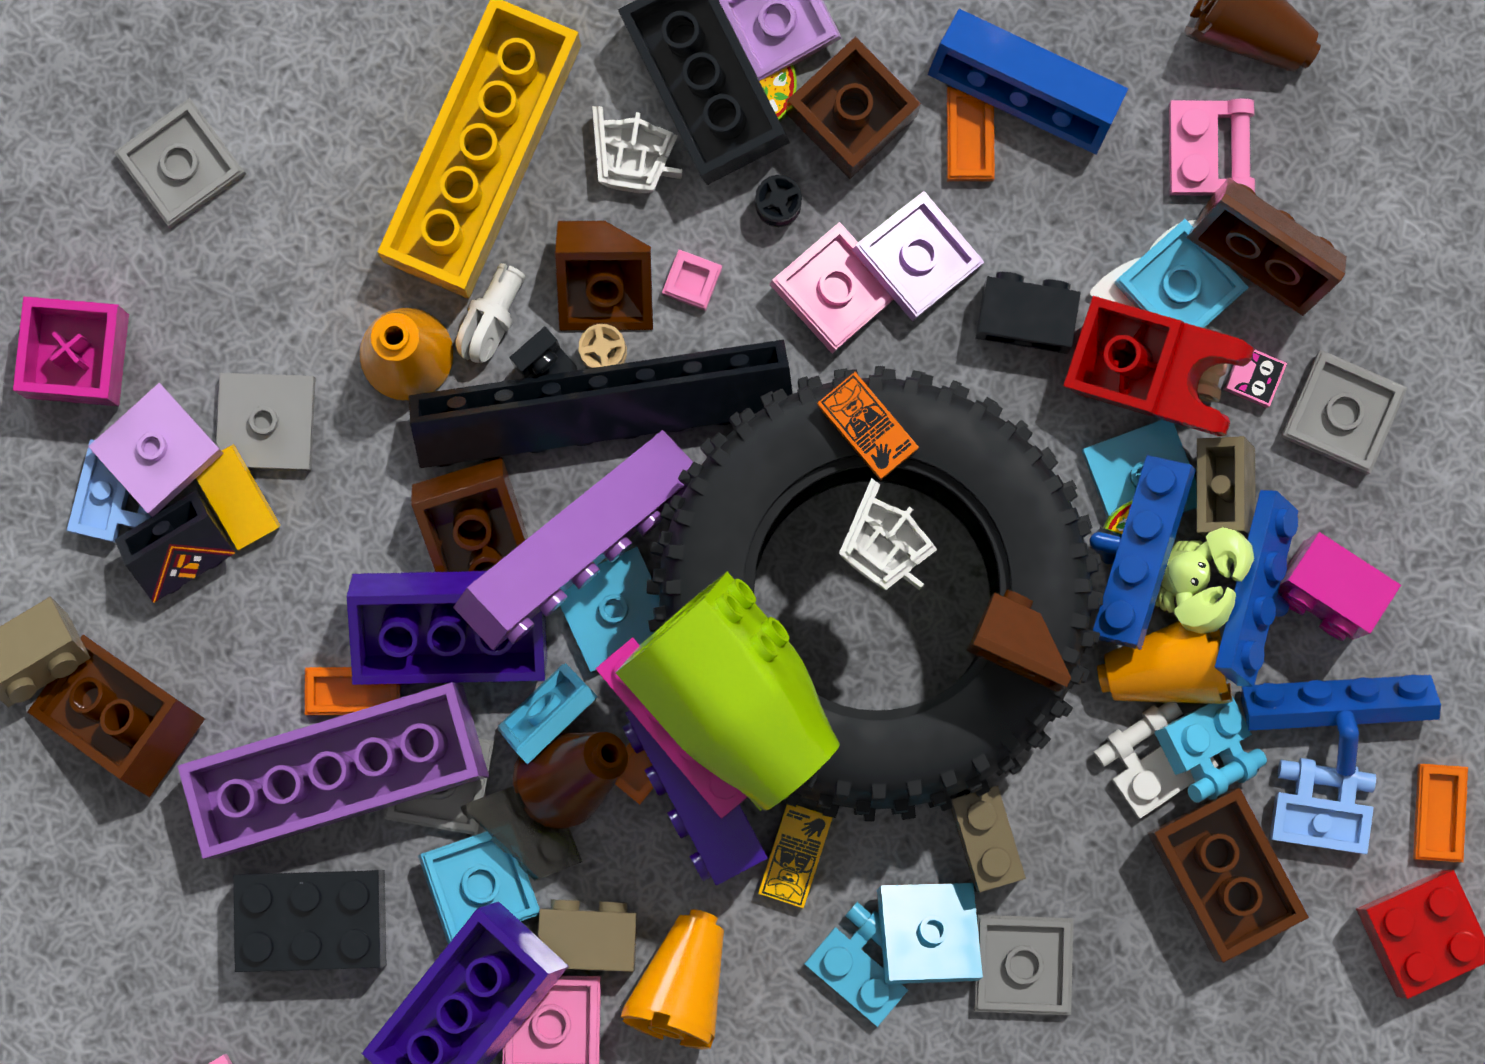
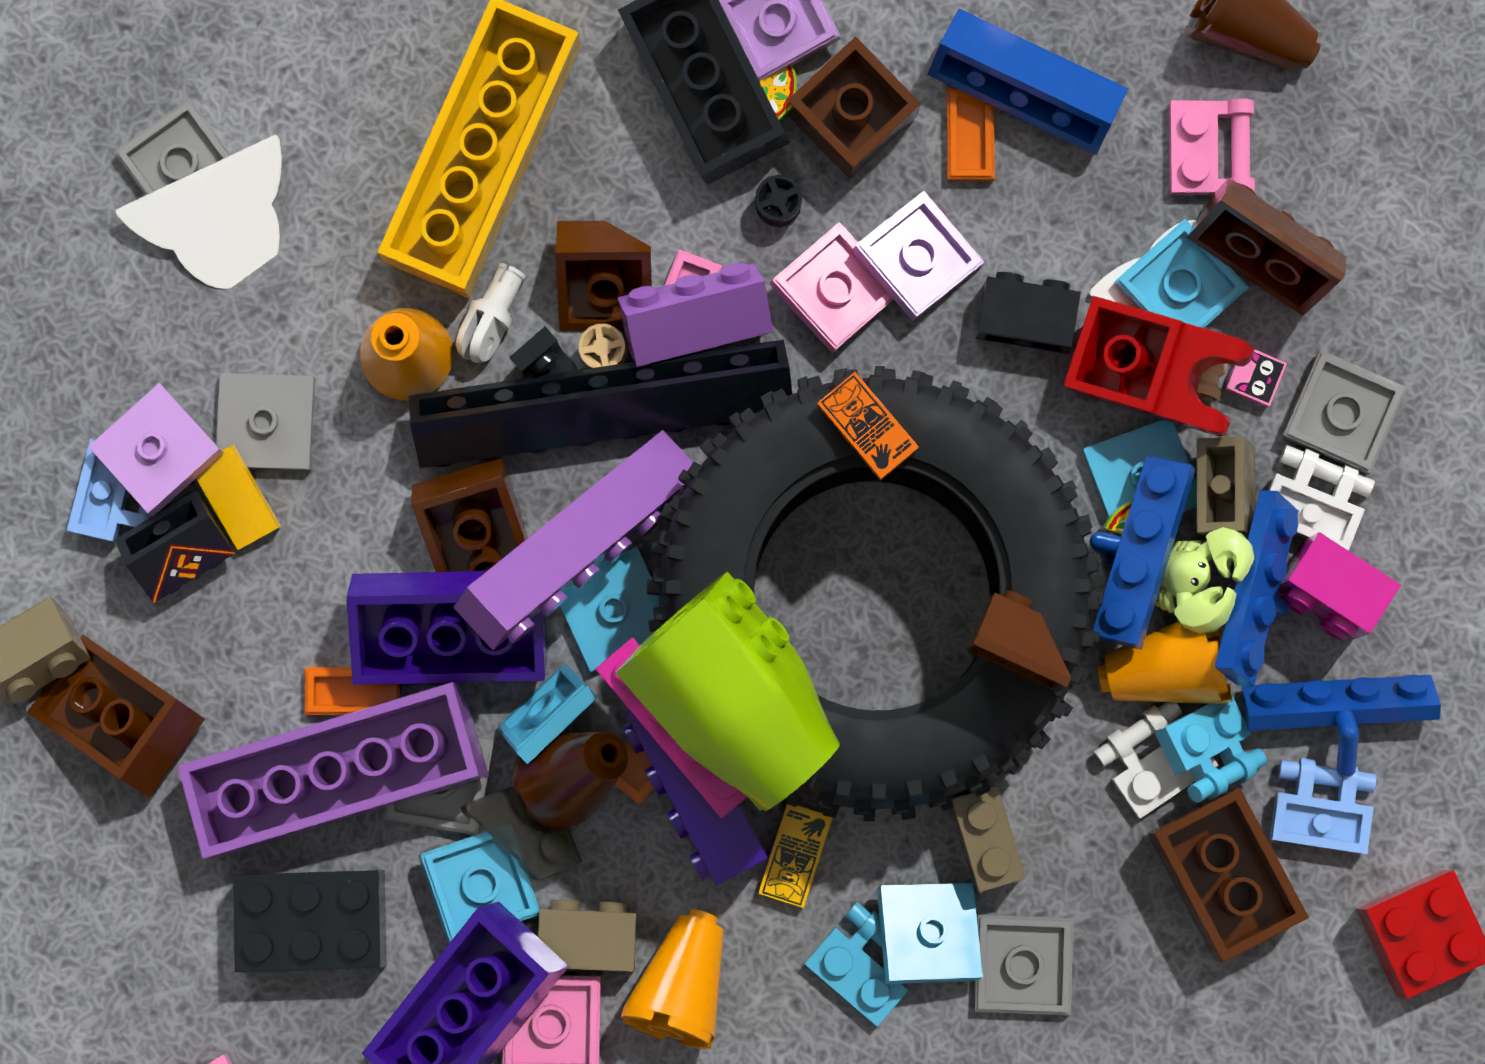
(71, 351): dark pink brick -> none
(216, 217): none -> white sticker
(632, 153): white piece -> none
(695, 313): none -> medium lavender brick
(885, 542): white piece -> none
(1316, 509): none -> white plate
(1440, 813): orange tile -> none

